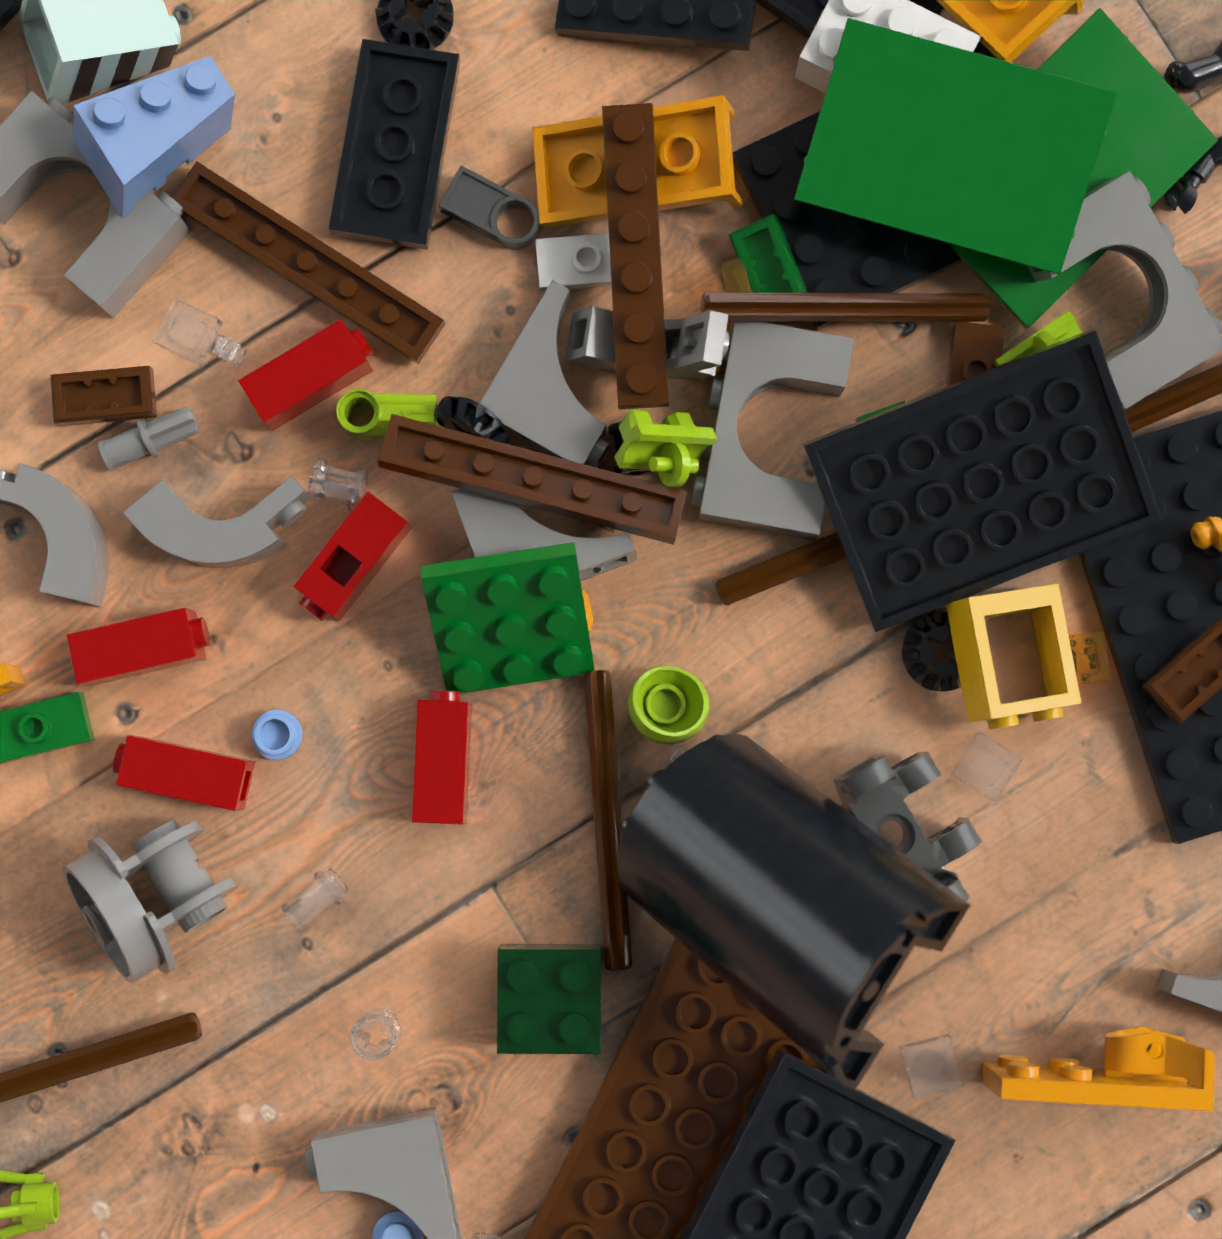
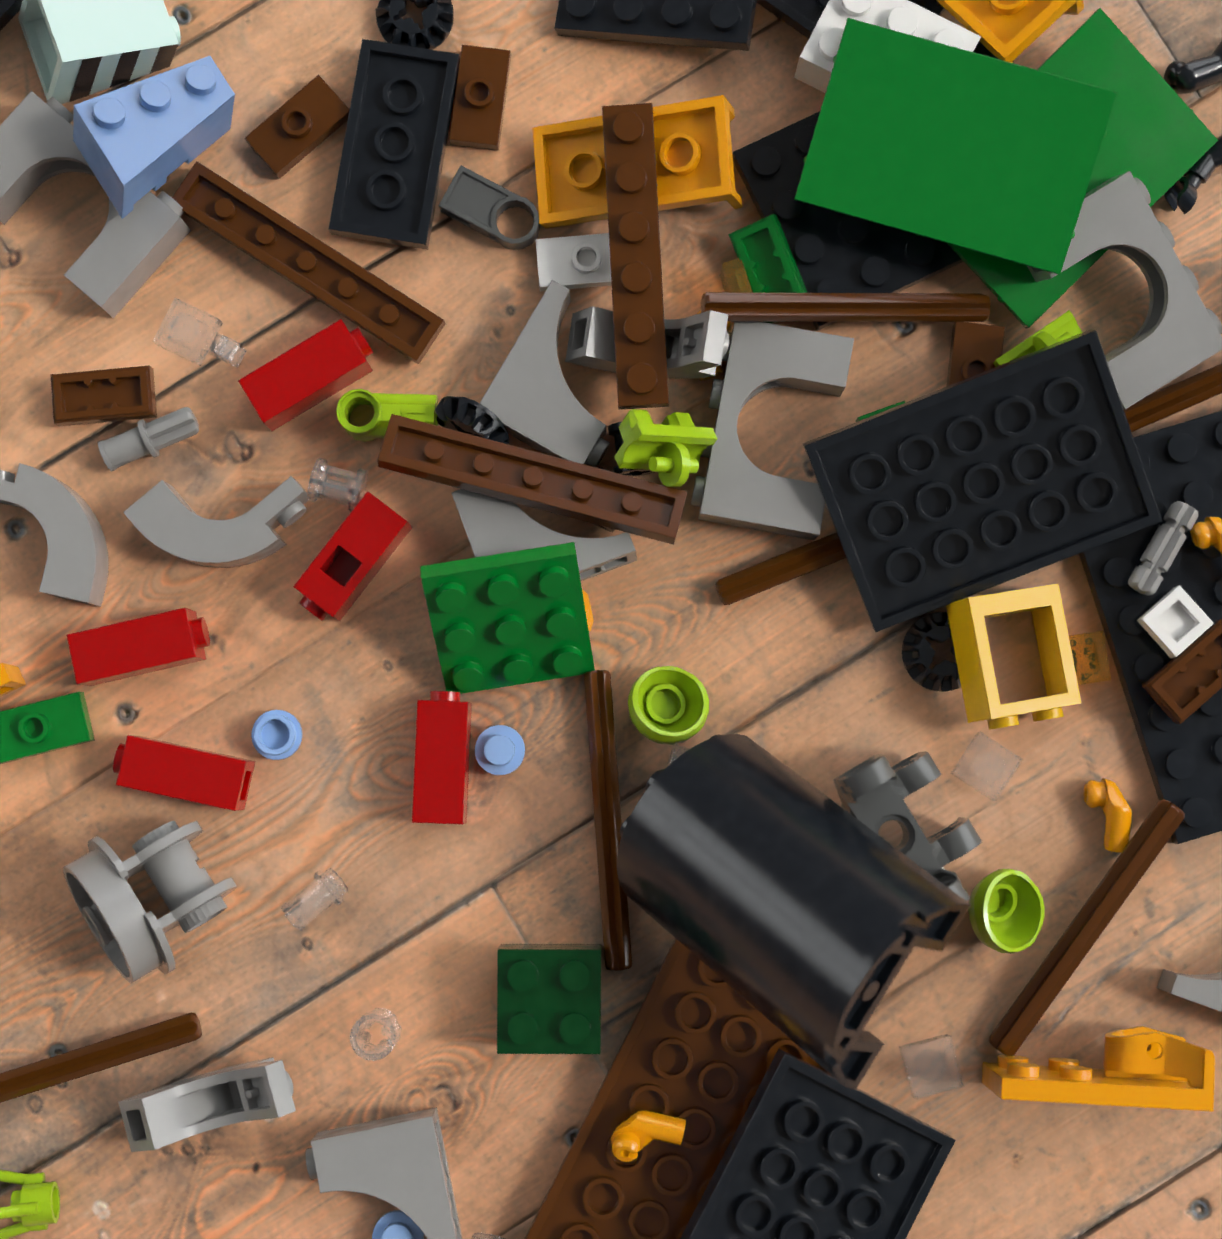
(207, 1102): none -> light grey arch
(298, 126): none -> reddish brown plate
(480, 97): none -> reddish brown plate
(499, 750): none -> light blue plate
(643, 1128): none -> light orange arm
(1006, 911): none -> lime piece
(1086, 927): none -> reddish brown axle
(1116, 810): none -> light orange arm
(1163, 548): none -> light grey axle
(1175, 621): none -> white plate

